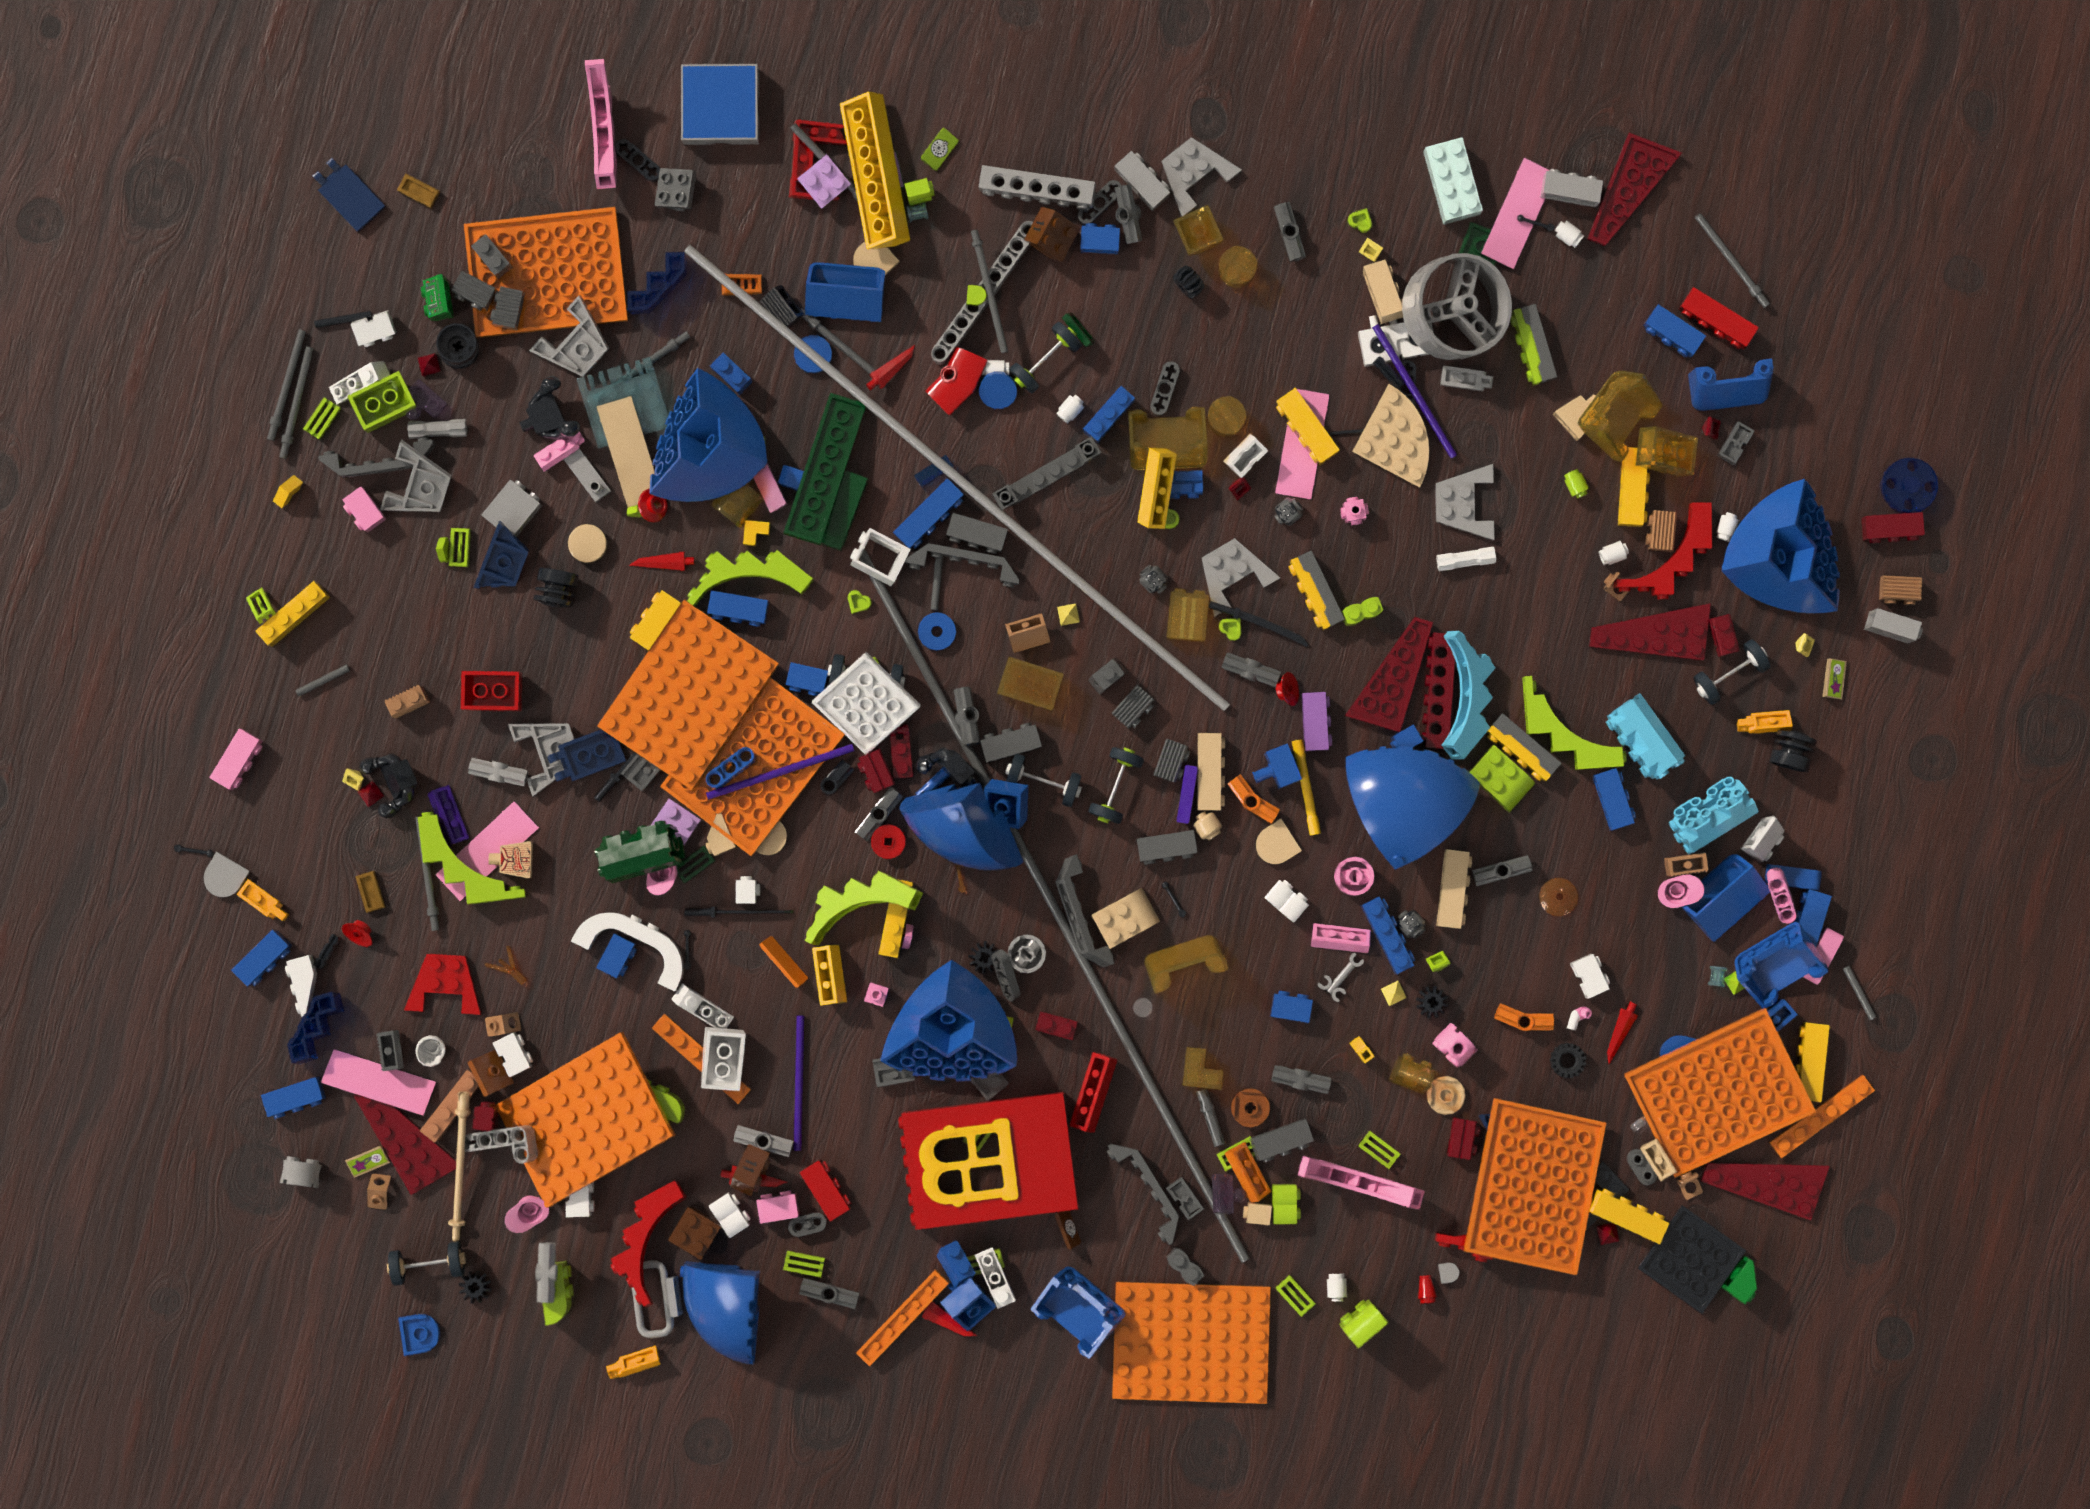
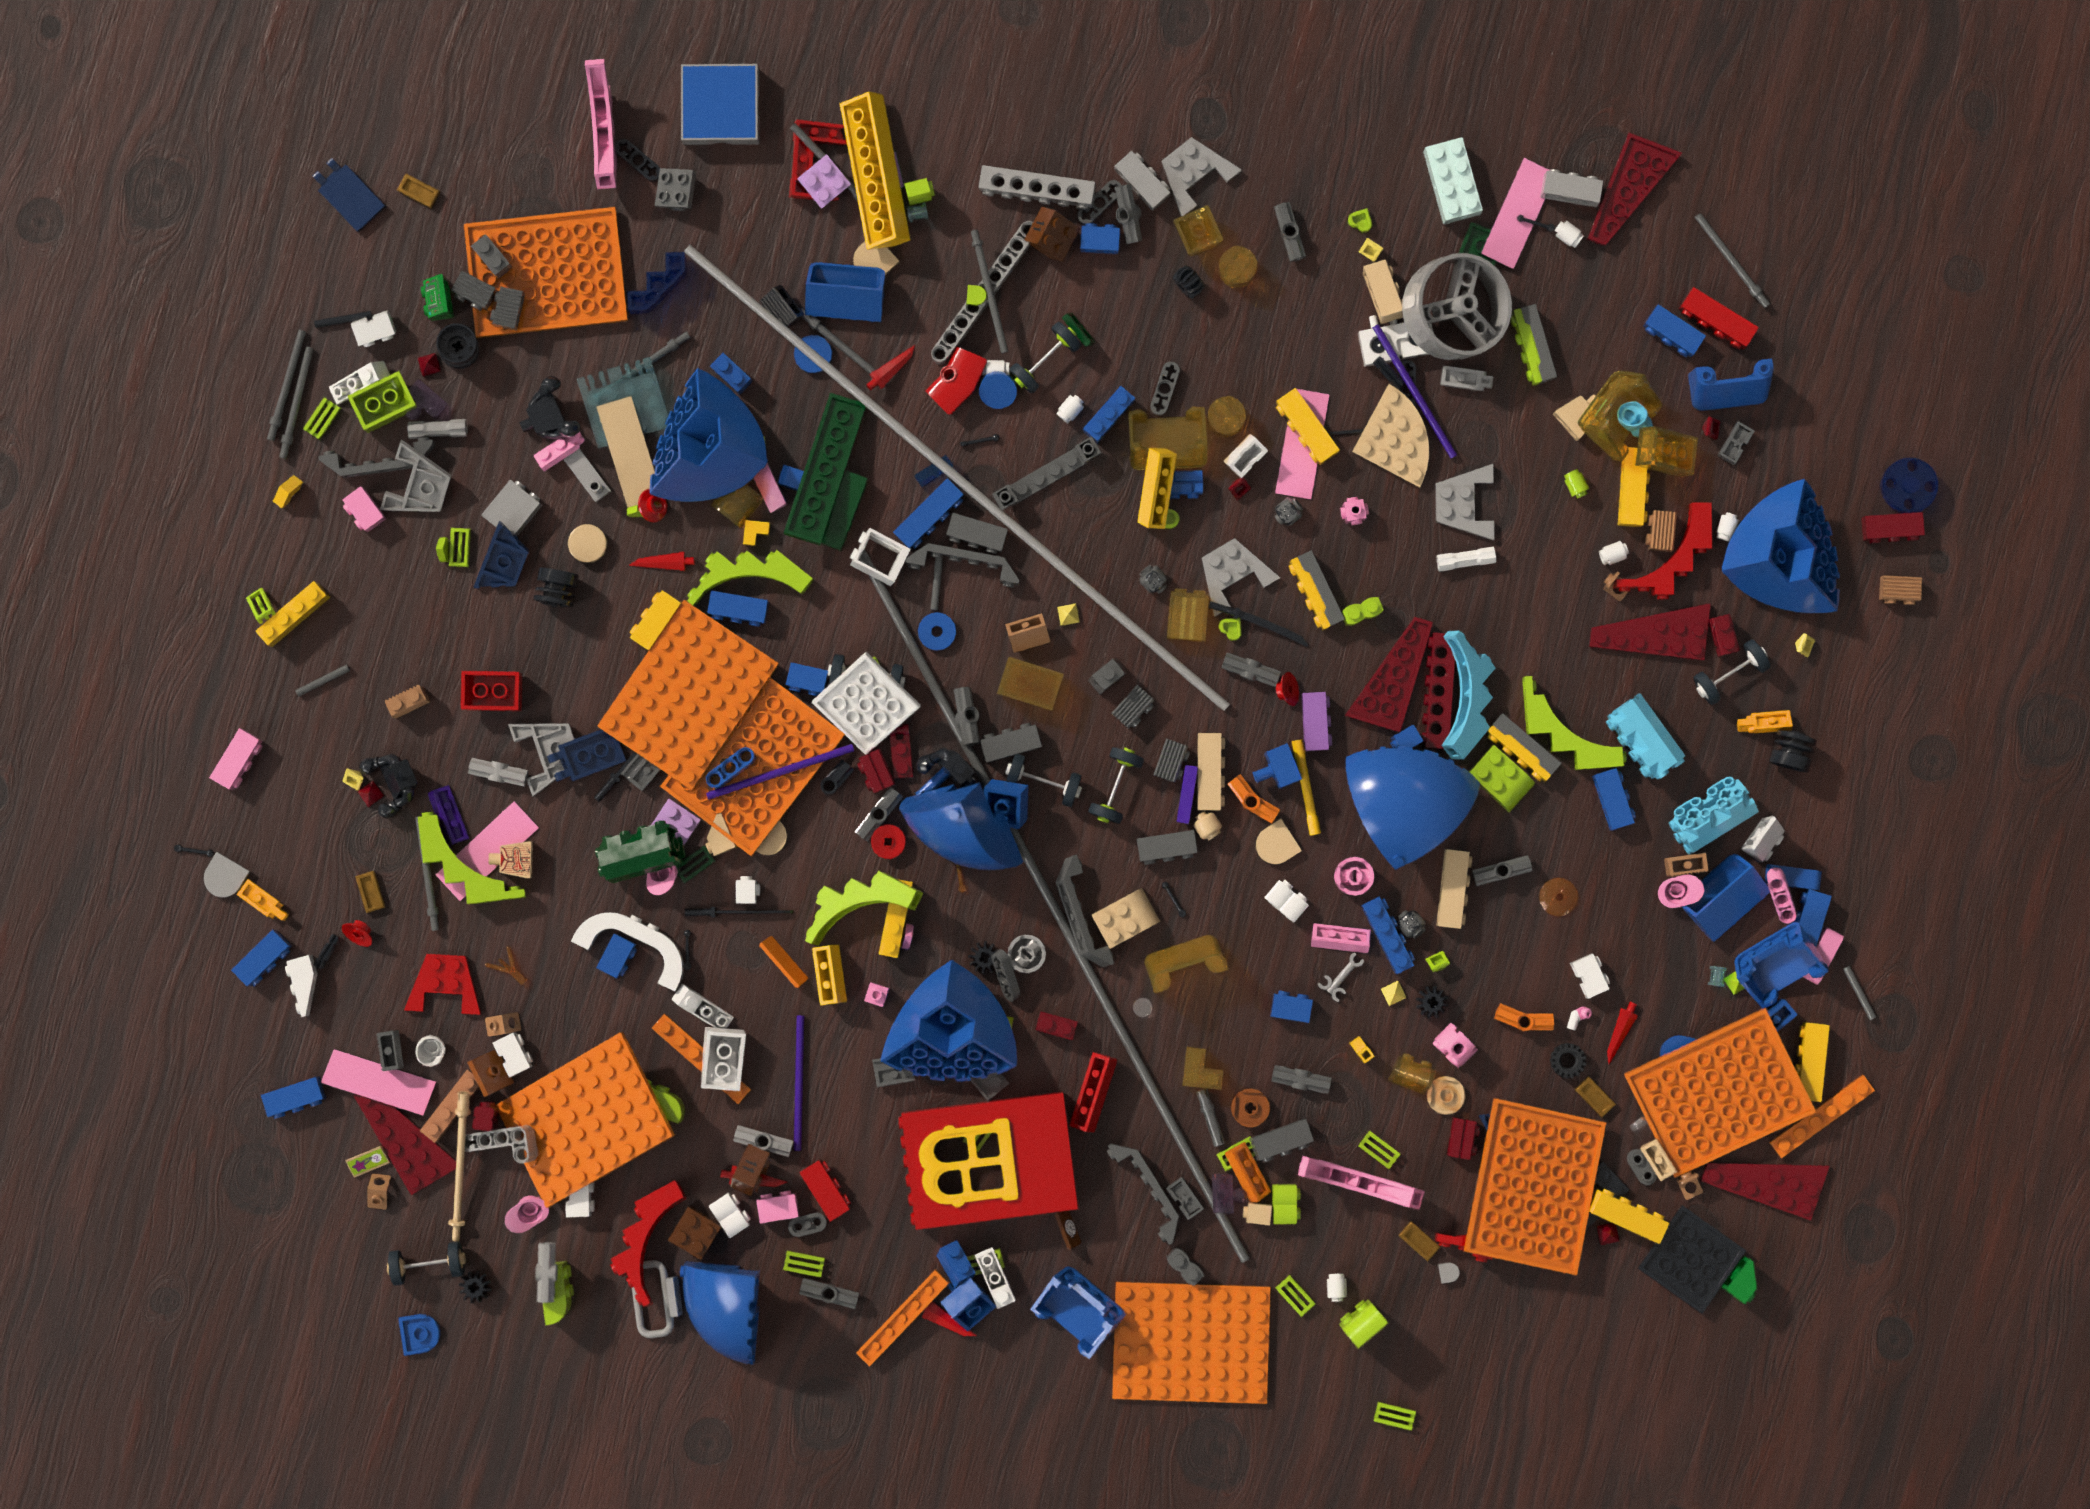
(300, 1172): light grey brick -> none
(313, 1027): clear blue brick -> none
(581, 347): light grey wing -> none
(634, 1362): light orange hinge -> none
(749, 277): orange slope -> none
(858, 602): lime tile -> none
(939, 149): lime slope -> none
(995, 437): none -> black hinge
(1378, 1412): none -> lime tile
(1419, 1241): none -> pearl gold tile
(1426, 1290): red cone -> none
(1594, 1096): none -> pearl gold tile
(1633, 417): none -> medium azure hair
(1834, 678): slope -> none
(1893, 626): light grey brick -> none

